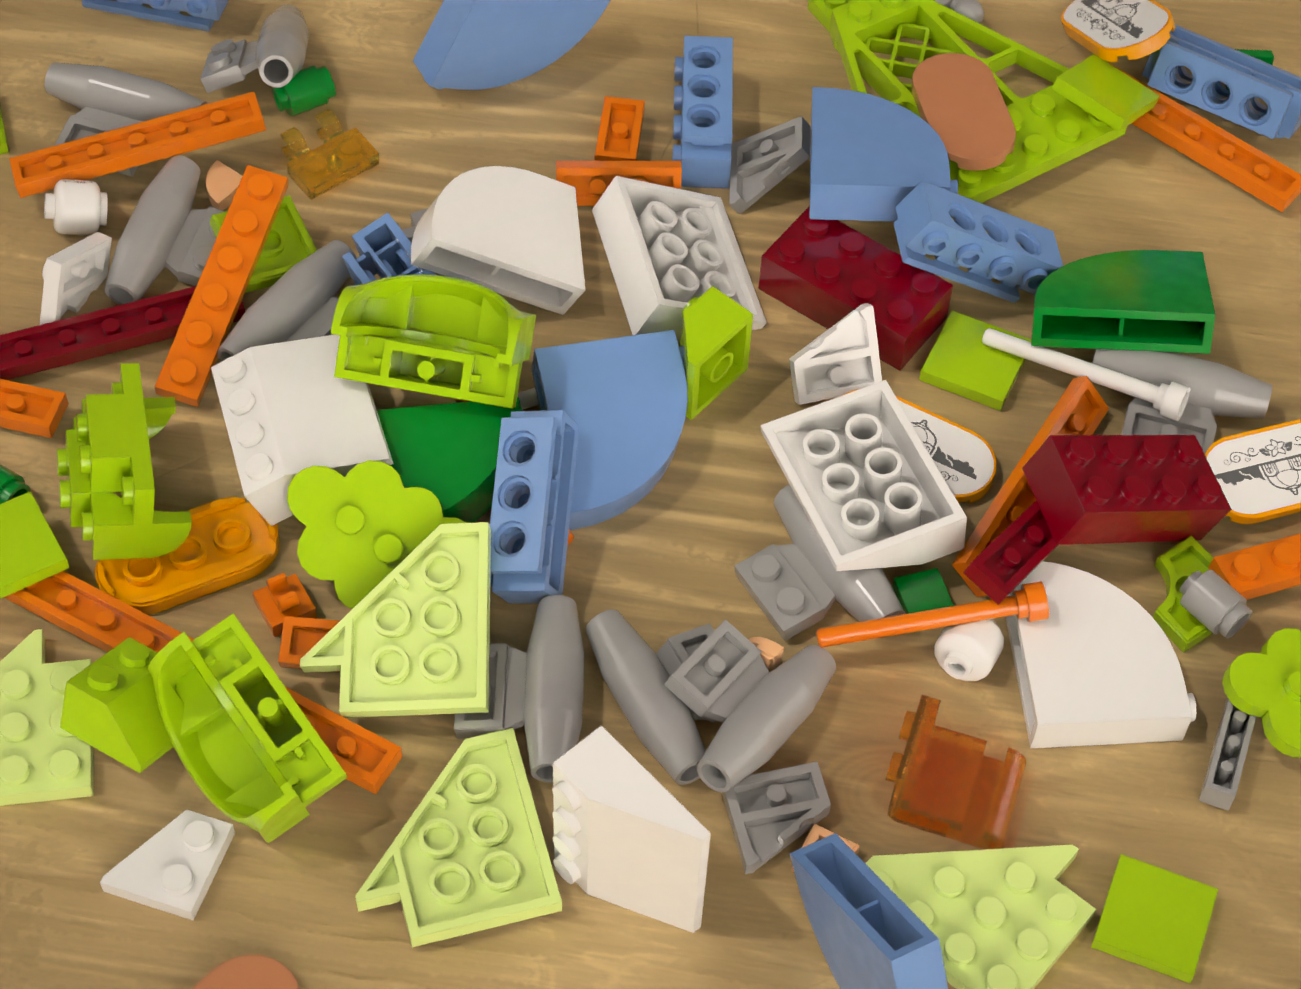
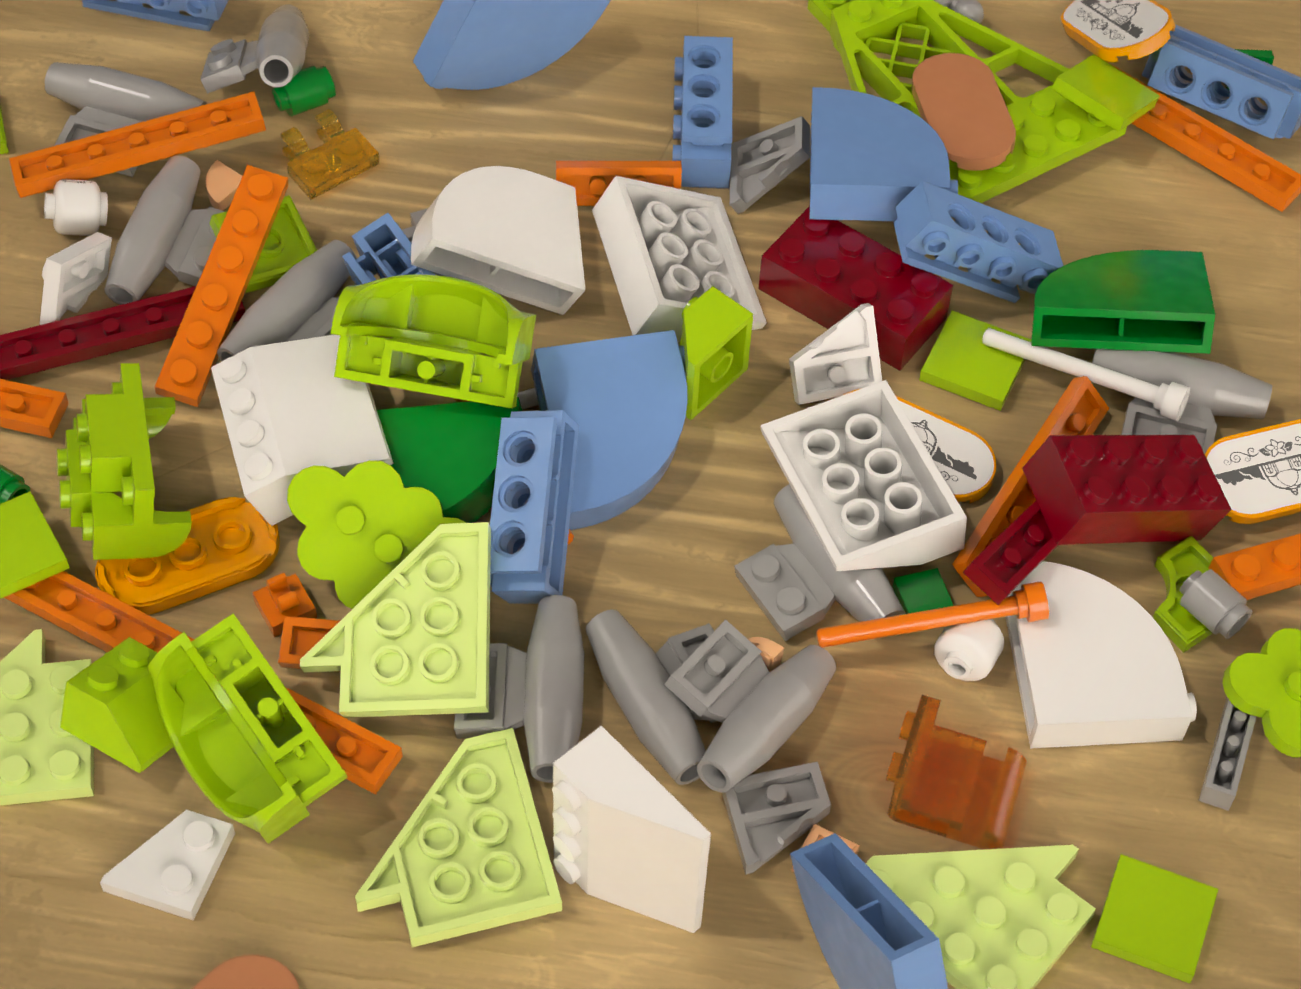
(620, 129): orange plate -> none

